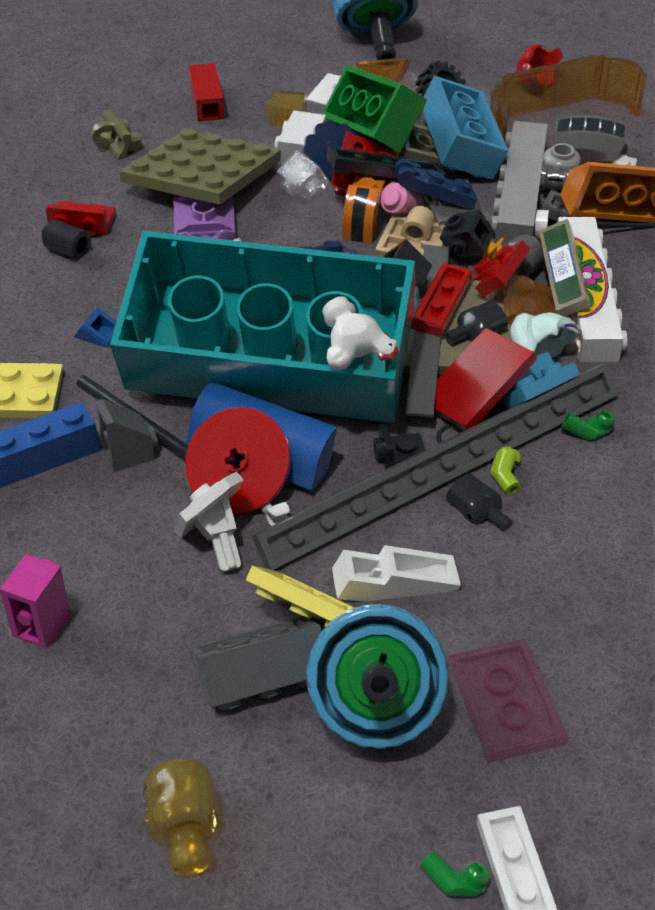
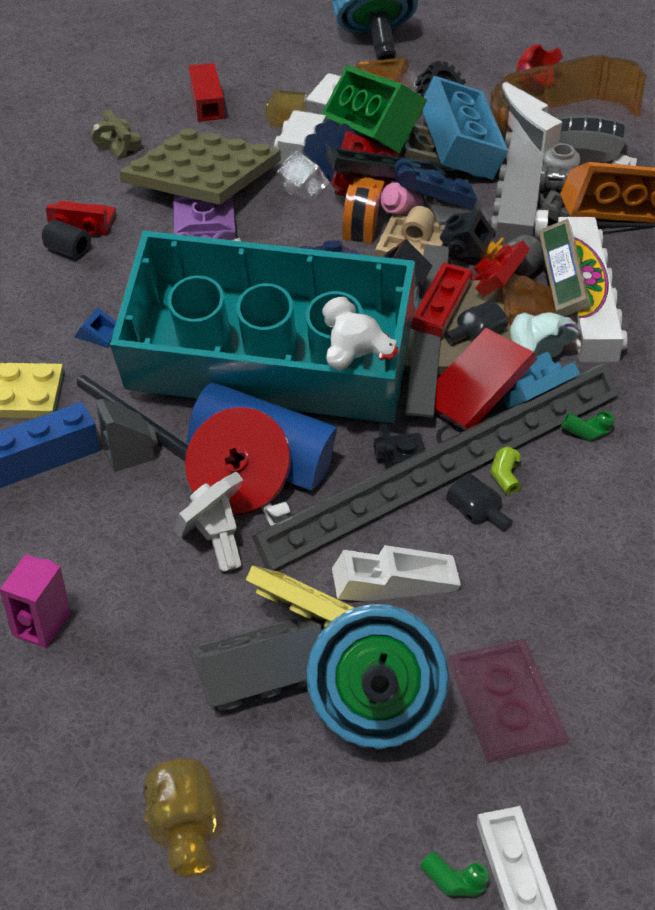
(530, 119): none -> white slope

